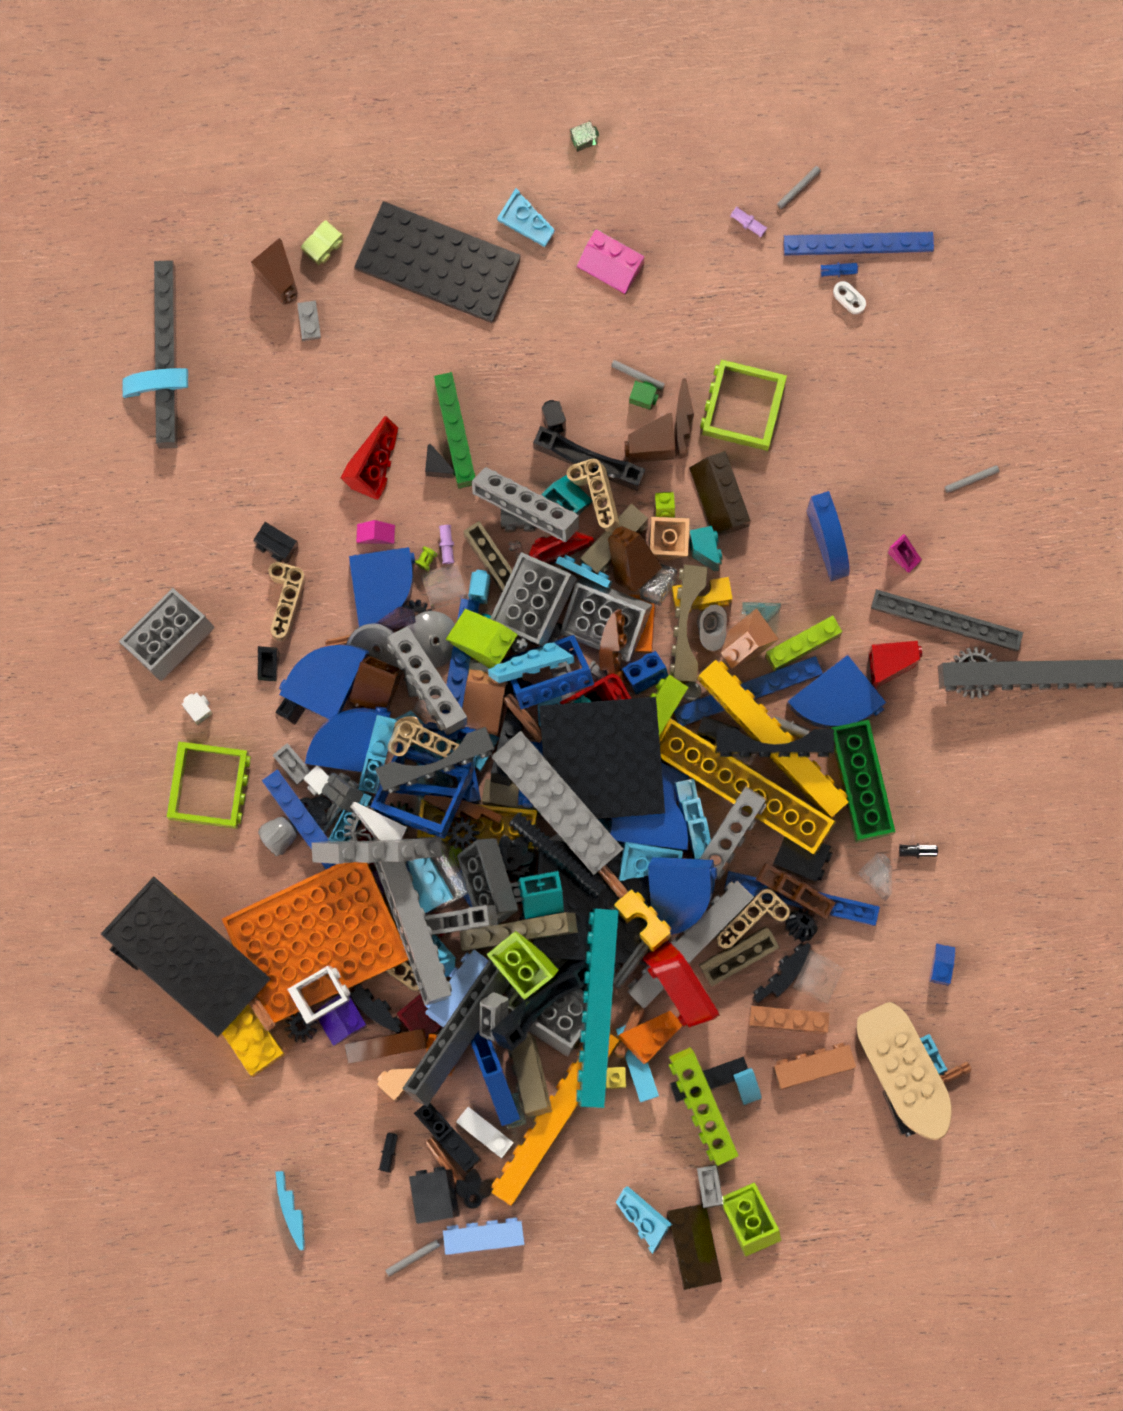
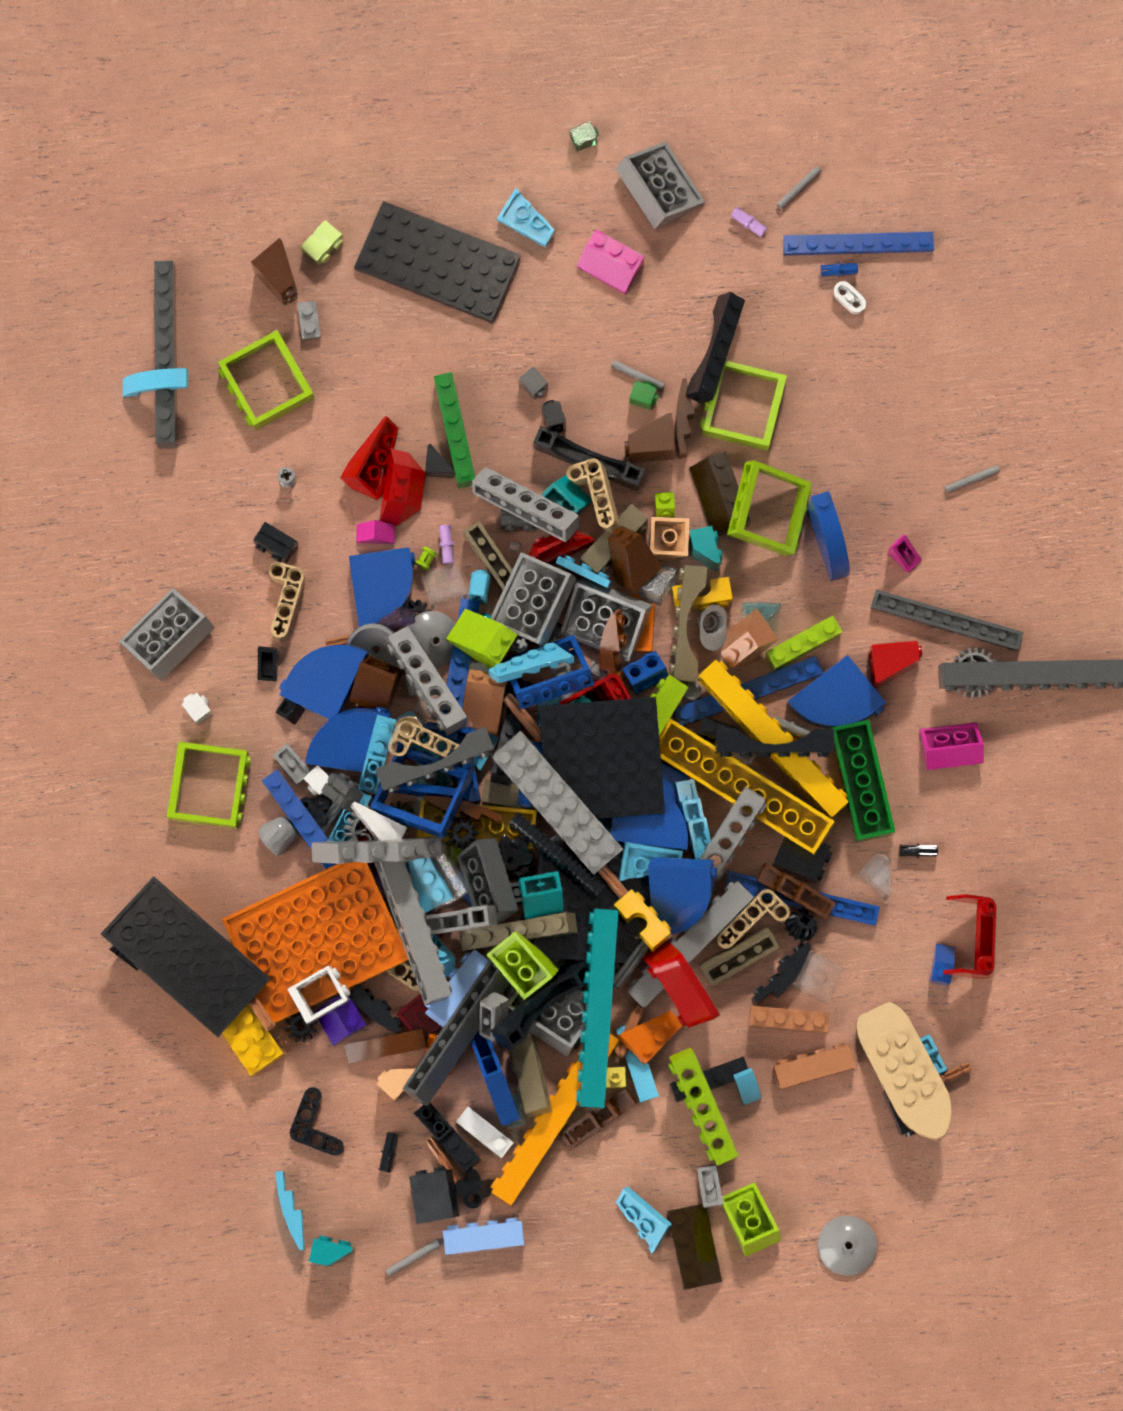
(280, 410): none -> lime window
(292, 478): none -> light grey bush
(309, 1132): none -> black beam
(327, 1252): none -> teal slope
(401, 488): none -> red wedge
(534, 383): none -> dark grey brick
(598, 1118): none -> reddish brown slope
(659, 184): none -> light grey slope
(706, 378): none -> black arch
(743, 502): none -> lime window
(833, 1250): none -> light grey dish
(952, 746): none -> dark pink slope
(984, 939): none -> red windscreen

